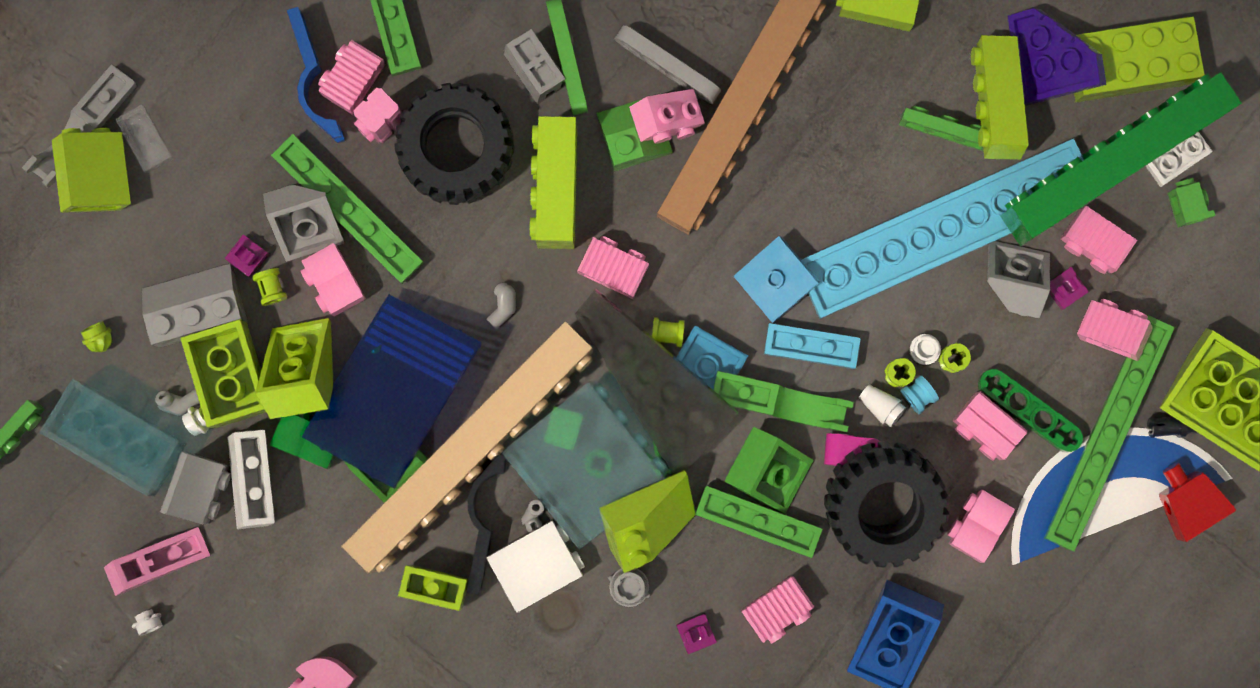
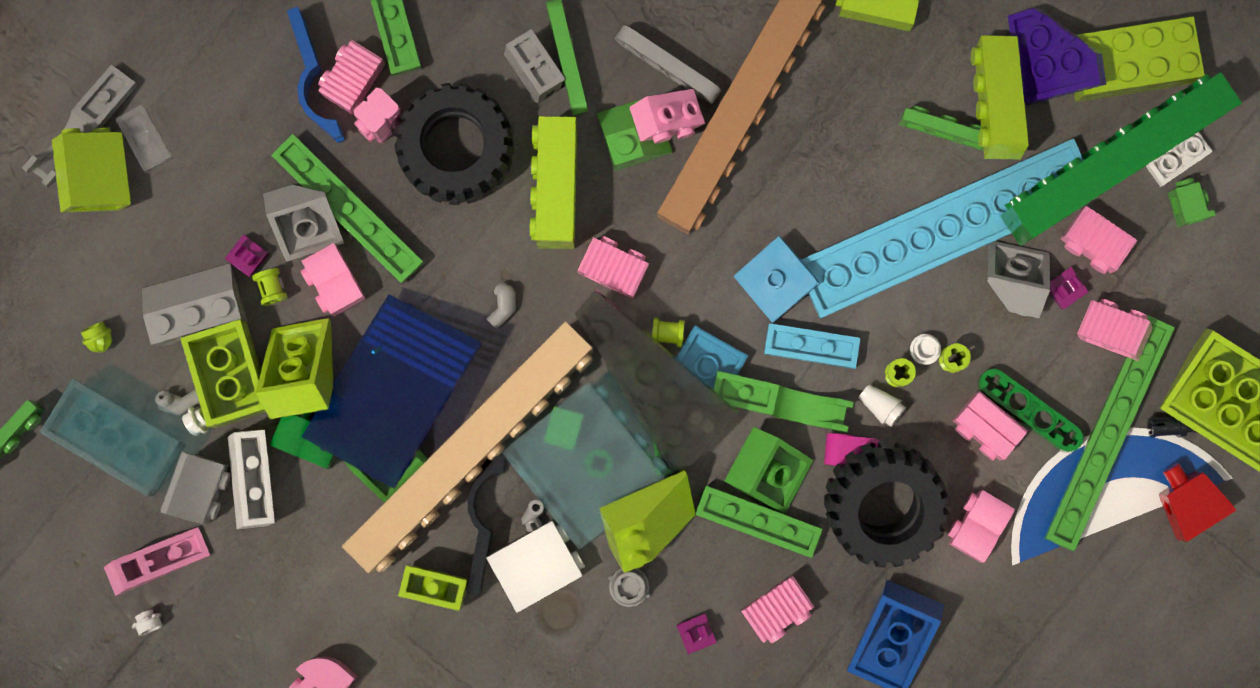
(919, 394): medium azure wheel -> none

